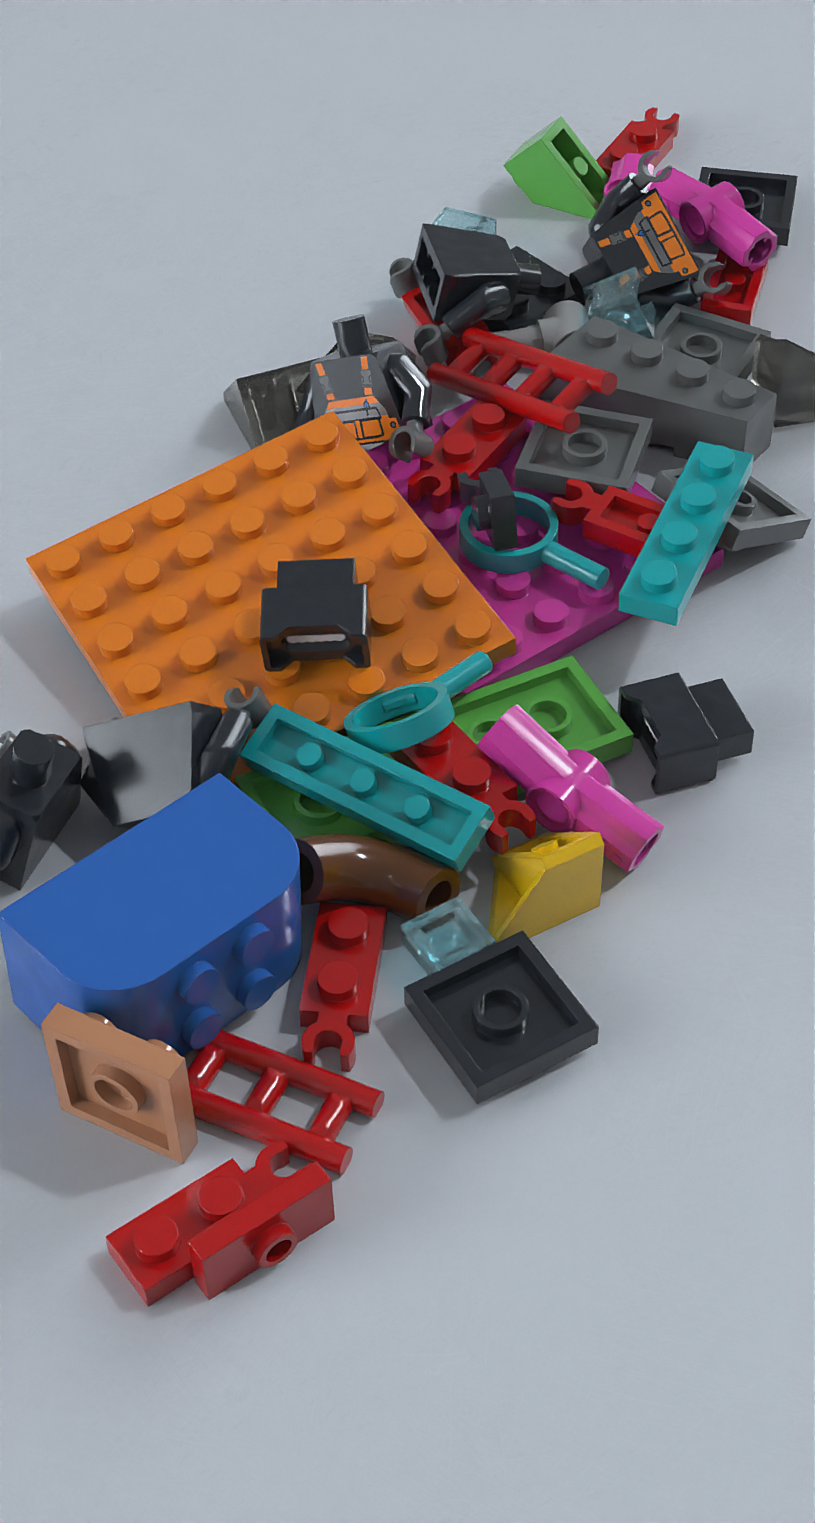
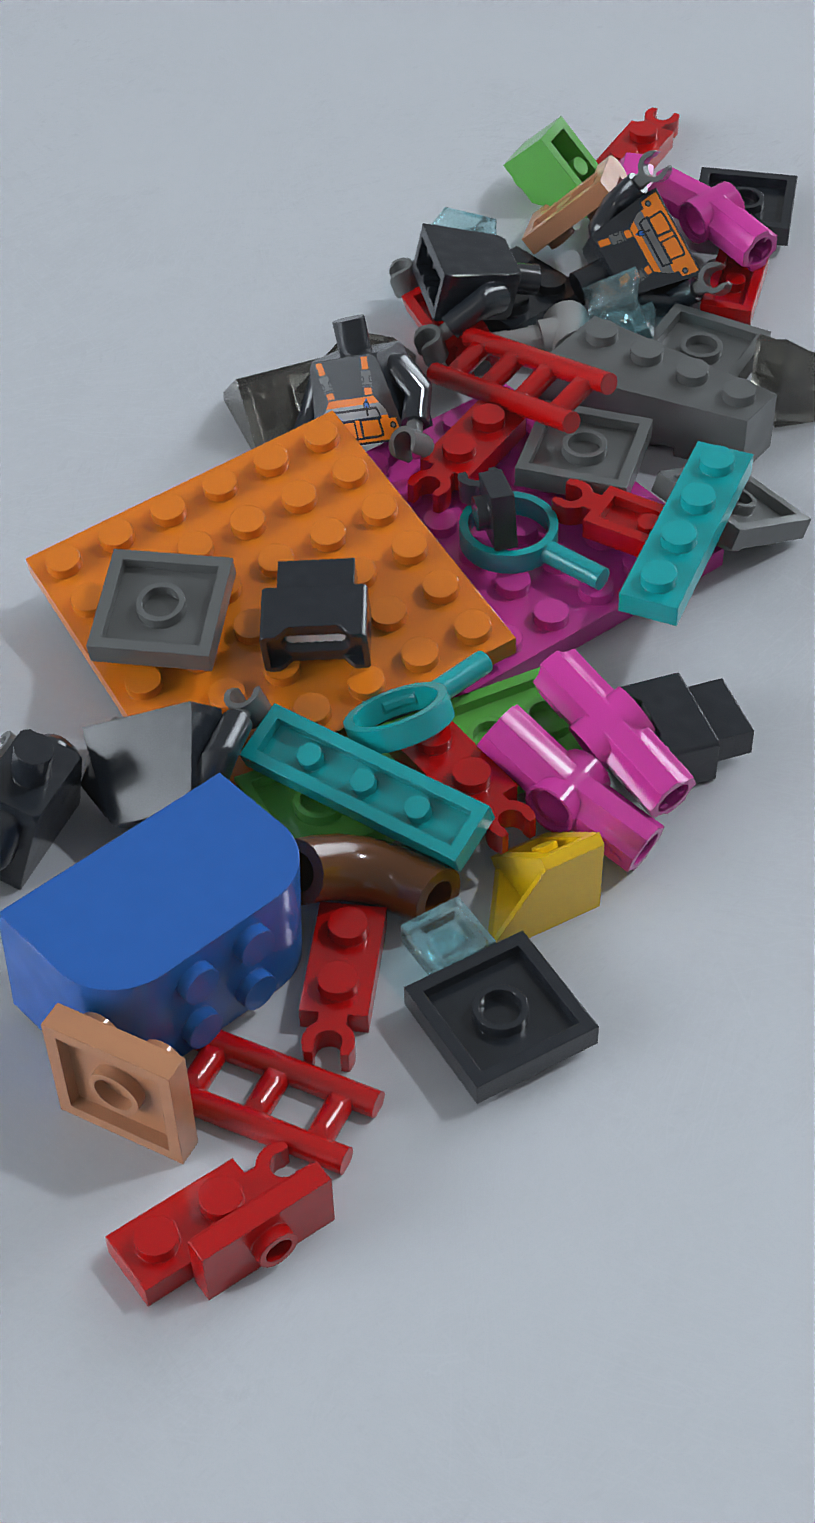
(162, 609): none -> dark grey plate
(554, 223): none -> nougat plate
(614, 731): none -> dark pink piece

